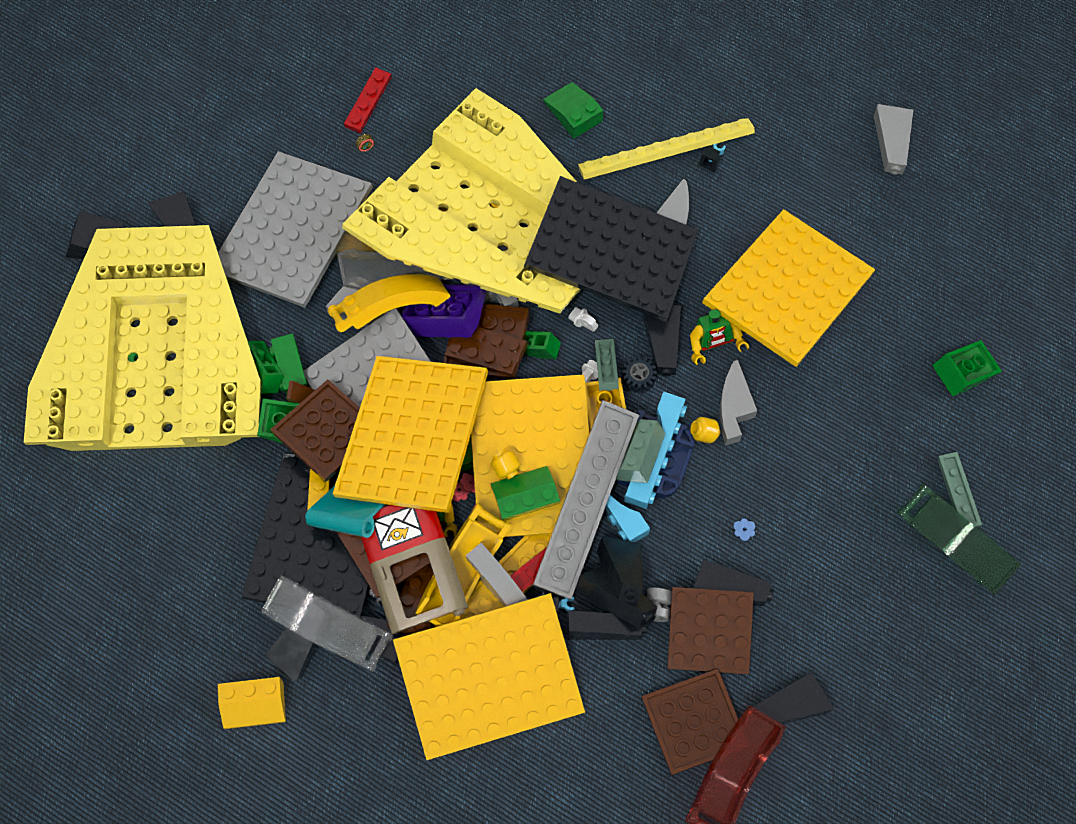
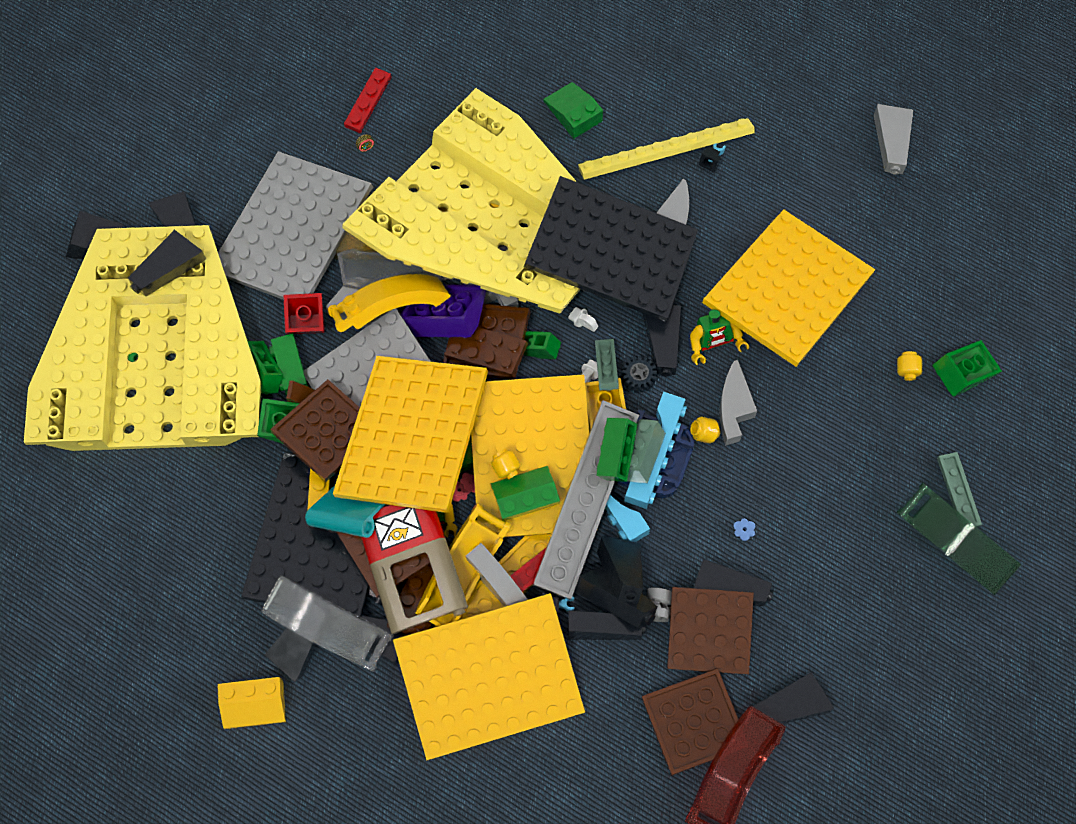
(166, 263): none -> black slope
(304, 313): none -> red slope
(616, 449): none -> green brick
(909, 365): none -> yellow head

